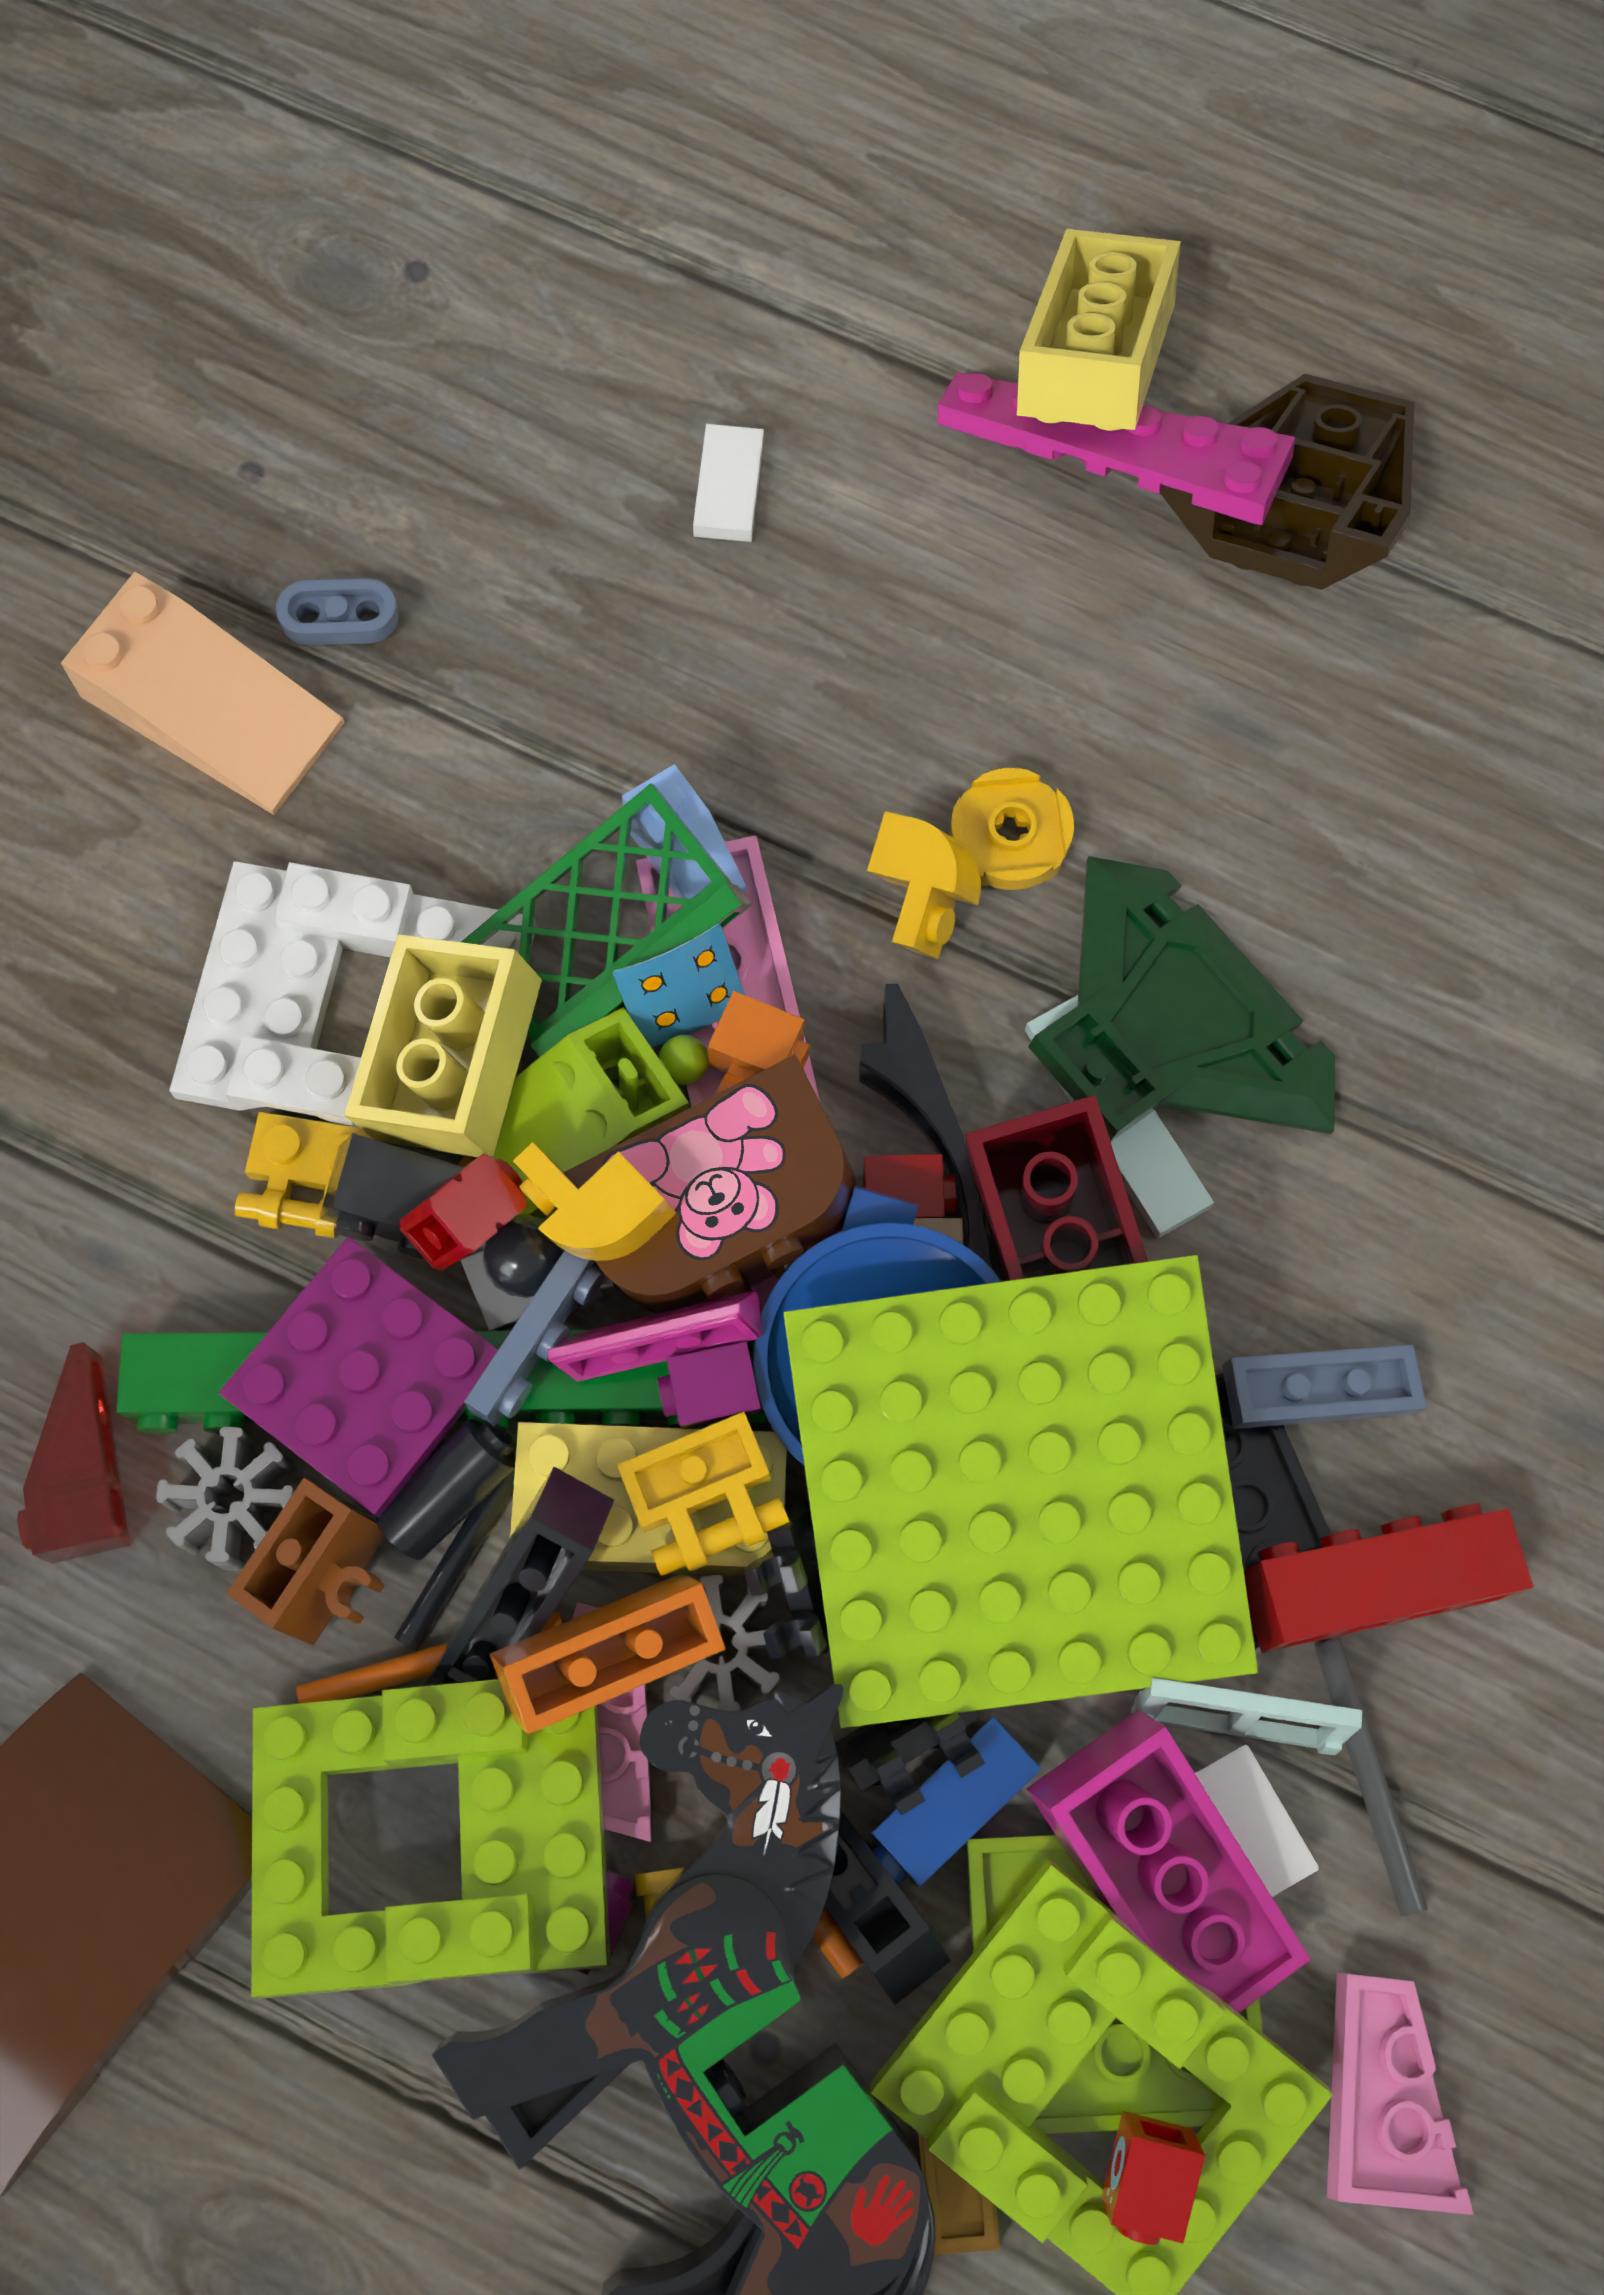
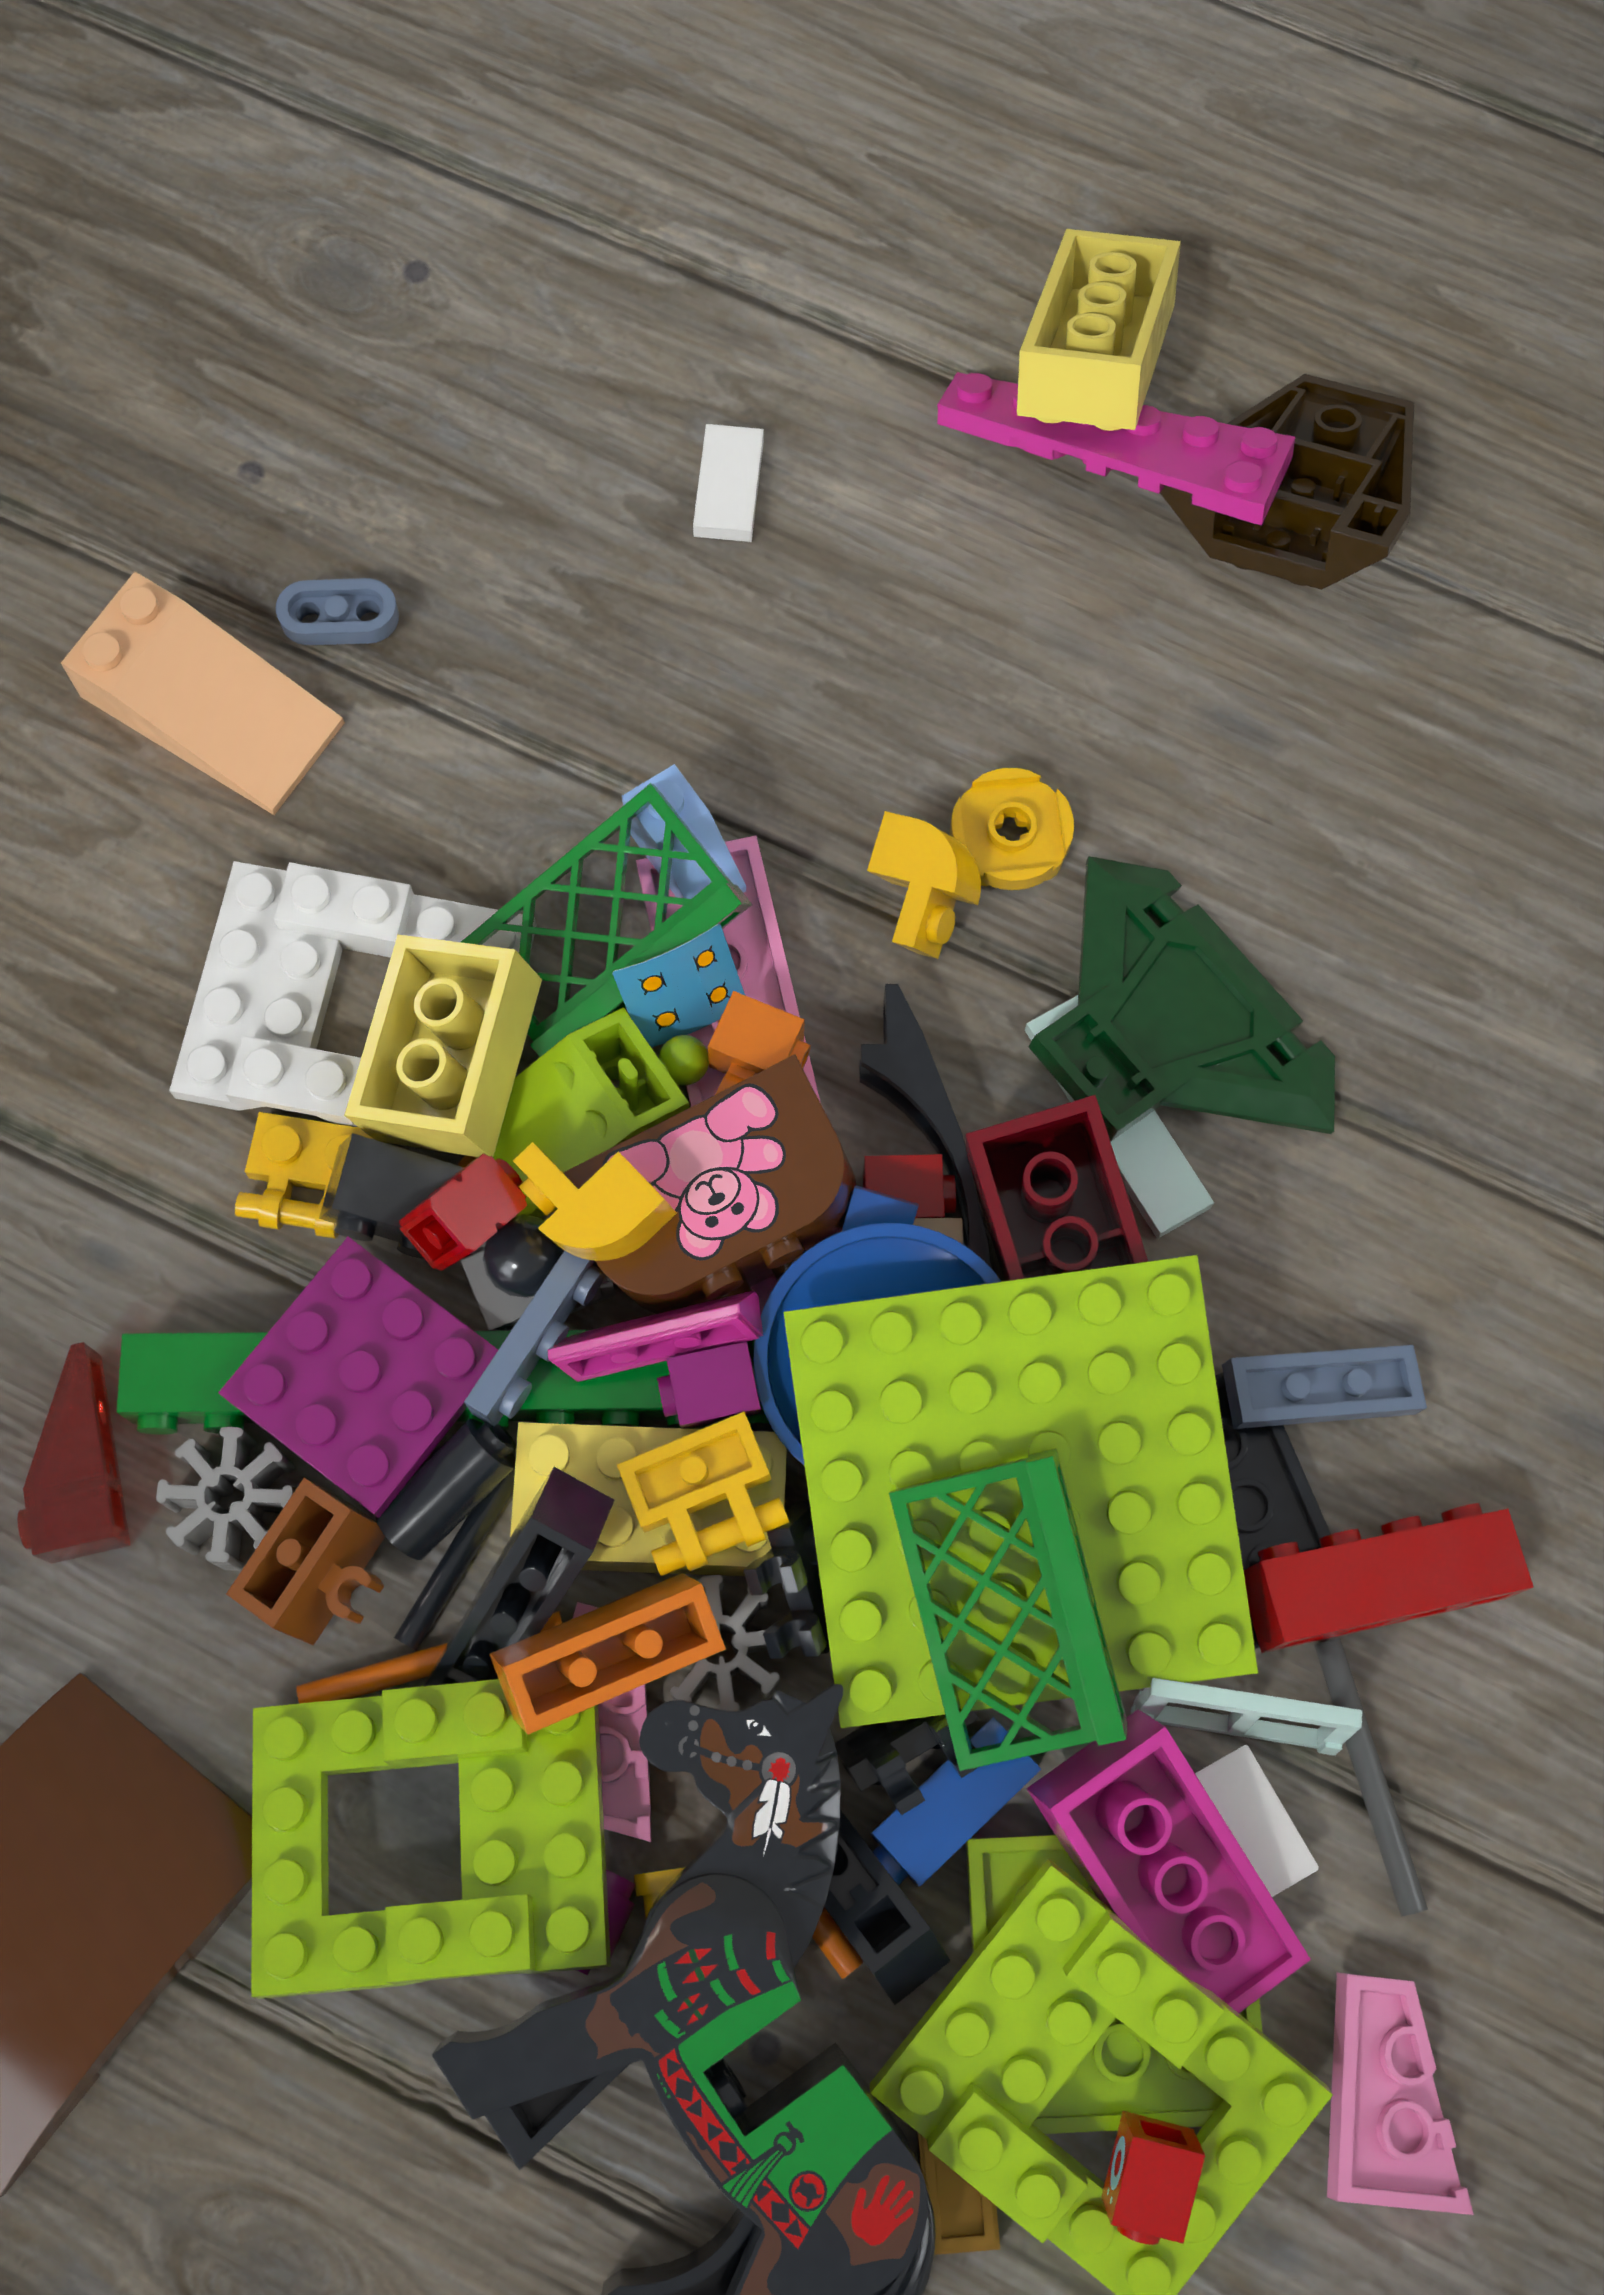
(1069, 1596): none -> green fence

